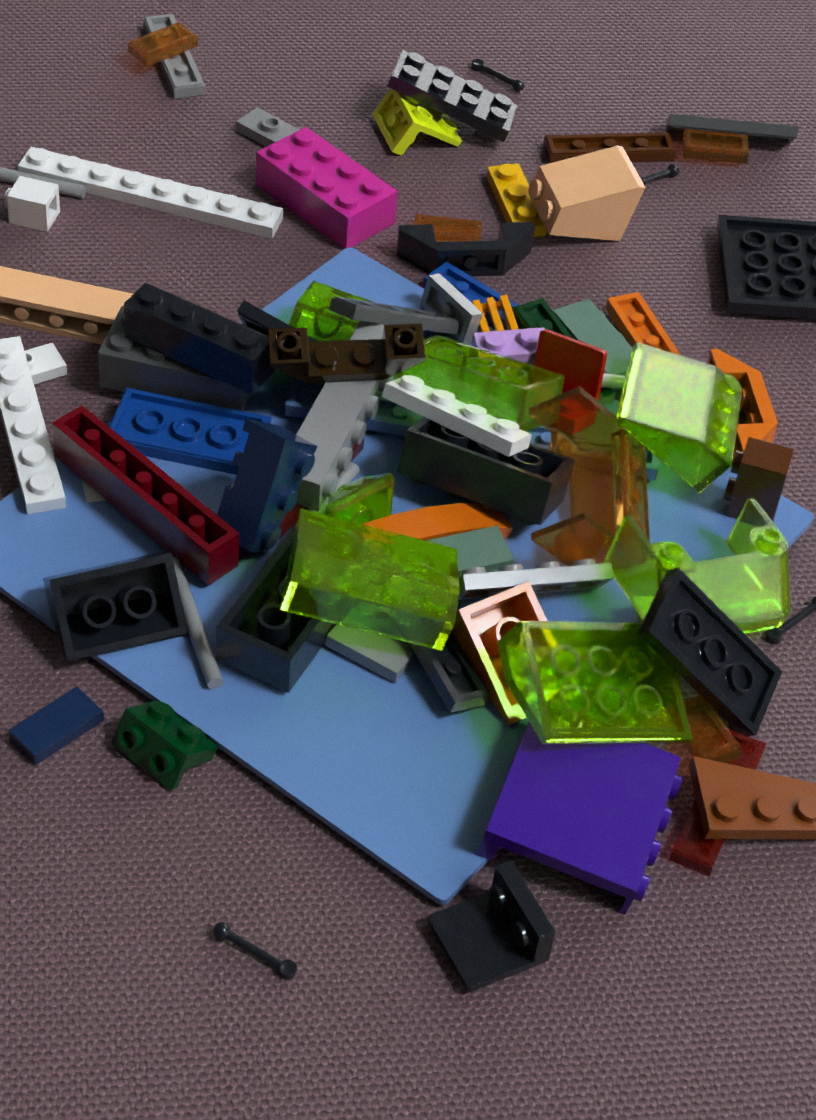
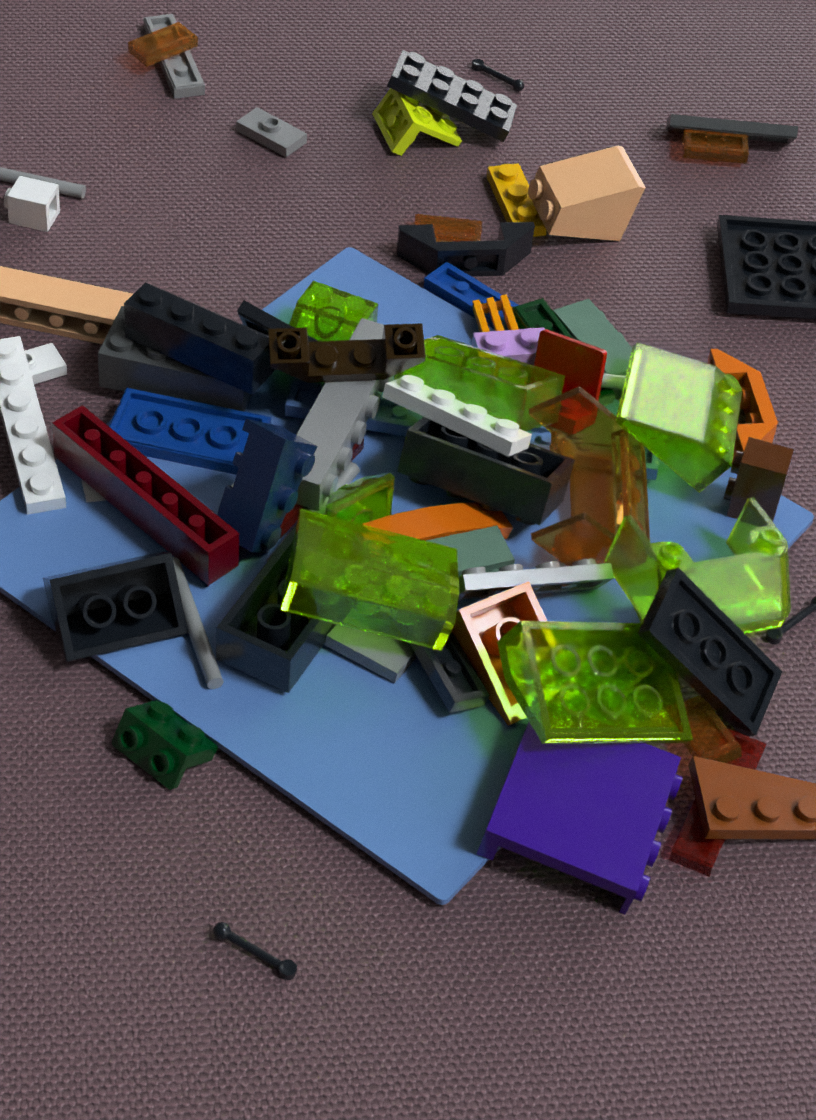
(56, 725): dark blue tile -> none
(156, 193): white plate -> none
(326, 187): dark pink brick -> none
(393, 314): dark grey tile -> none
(446, 299): light grey plate -> none
(494, 931): black bracket -> none
(638, 146): reddish brown tile -> none
(638, 322): orange plate -> none
(672, 170): black hinge -> none

